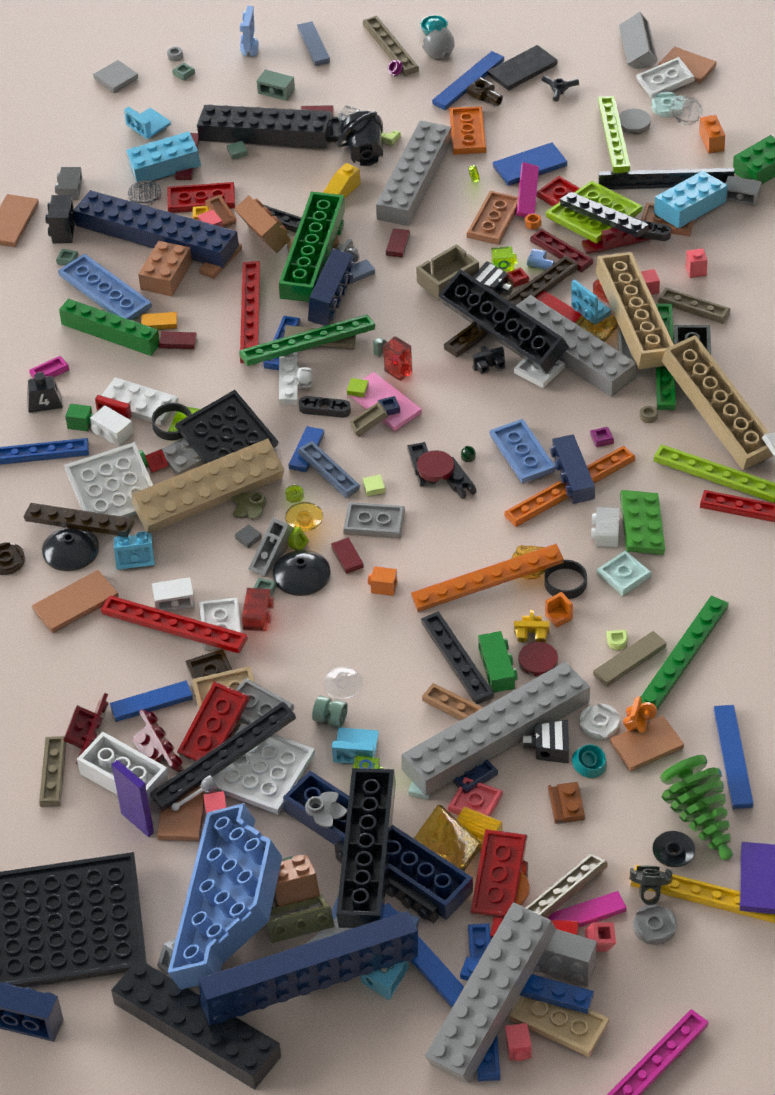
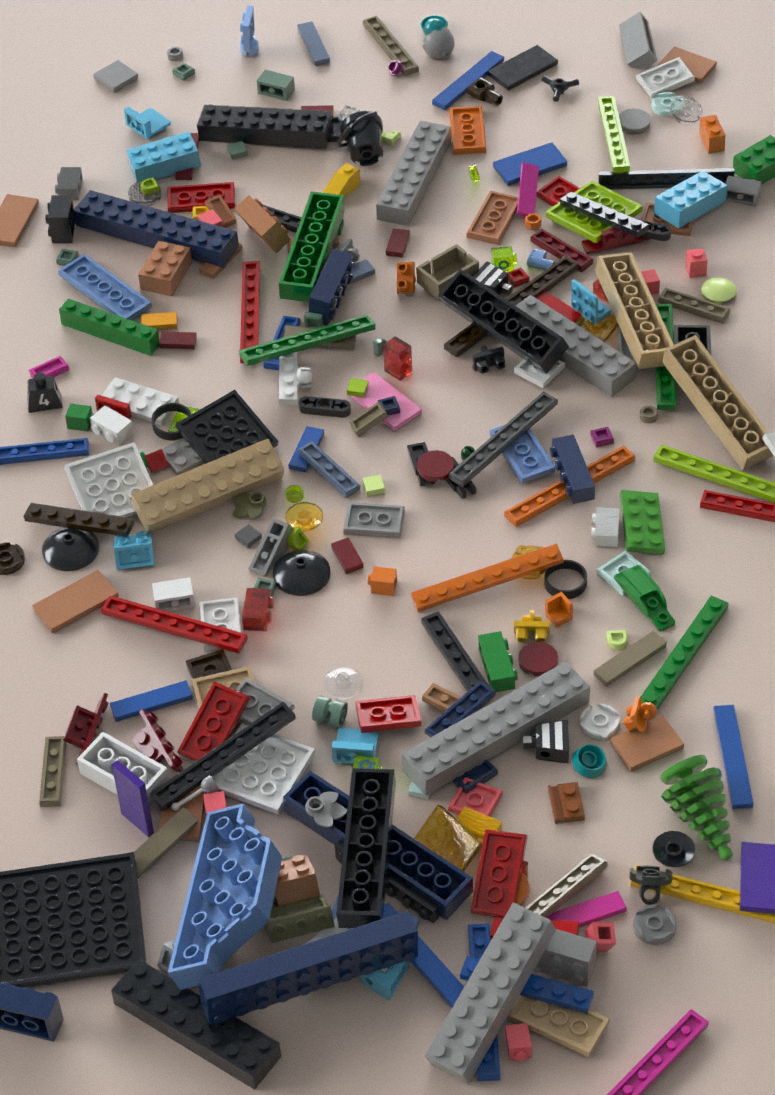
(149, 186): none -> lime tile
(163, 840): none -> dark tan tile
(313, 320): none -> sand green tile
(388, 713): none -> red plate
(406, 278): none -> orange hips
(462, 708): none -> dark blue tile
(502, 439): none -> dark grey tile
(646, 596): none -> green piece
(718, 290): none -> yellowish green dish

